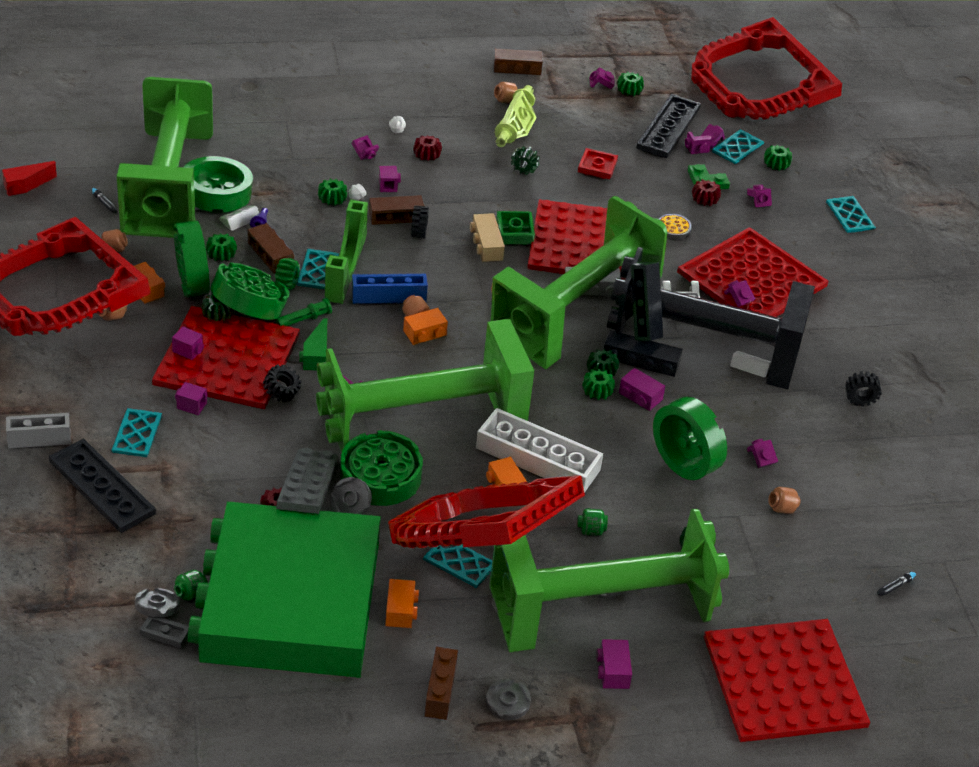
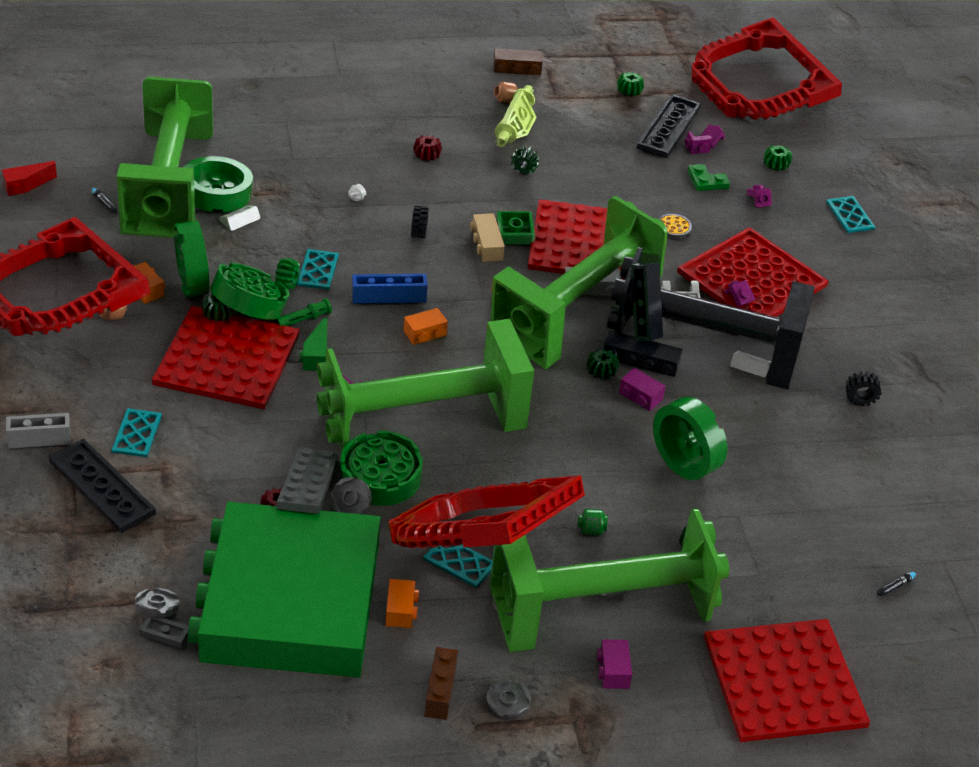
(115, 239): nougat head -> none
(187, 343): magenta brick -> none
(187, 584): green head -> none
(191, 398): magenta brick -> none
(221, 247): green gear -> none
(260, 218): dark purple cone -> none
(268, 245): reddish brown brick -> none
(285, 375): black tyre -> none
(332, 192): green gear -> none
(340, 268): bright green arch -> none
(365, 148): magenta bracket -> none
(389, 178): magenta brick -> none
(393, 209): reddish brown brick -> none
(397, 124): white plate -> none
(414, 305): nougat head -> none
(504, 472): orange brick -> none
(537, 448): white brick -> none
(597, 163): red plate -> none
(598, 384): green gear -> none
(602, 77): magenta bracket -> none
(706, 192): dark red gear -> none
(727, 155): teal window -> none
(763, 452): magenta bracket -> none
(784, 500): nougat head -> none

